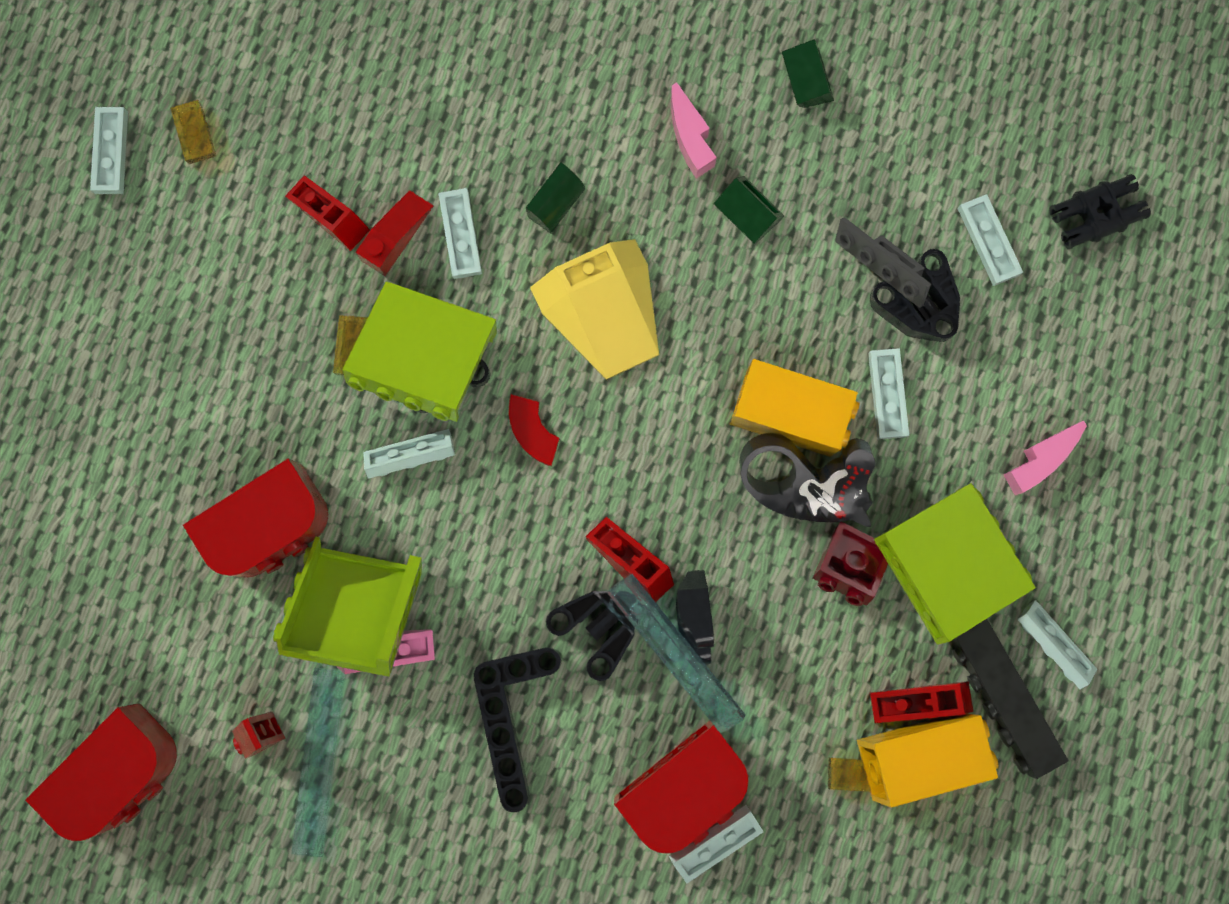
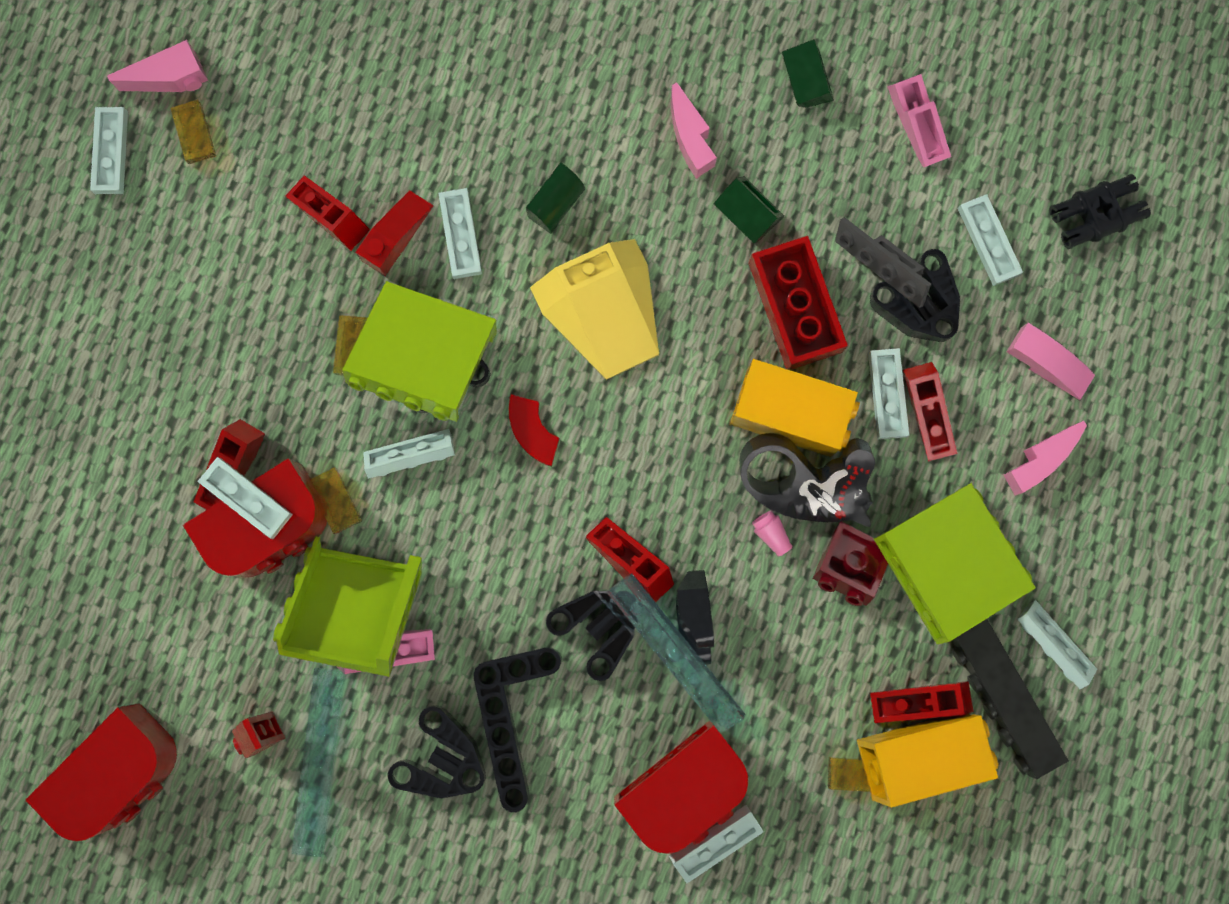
(166, 71): none -> bright pink slope
(237, 447): none -> red slope
(245, 498): none -> light aqua plate
(337, 502): none -> clear yellow plate
(429, 782): none -> black connector
(771, 531): none -> bright pink cone
(797, 303): none -> red brick
(920, 120): none -> bright pink slope
(930, 410): none -> red slope
(1051, 360): none -> bright pink slope

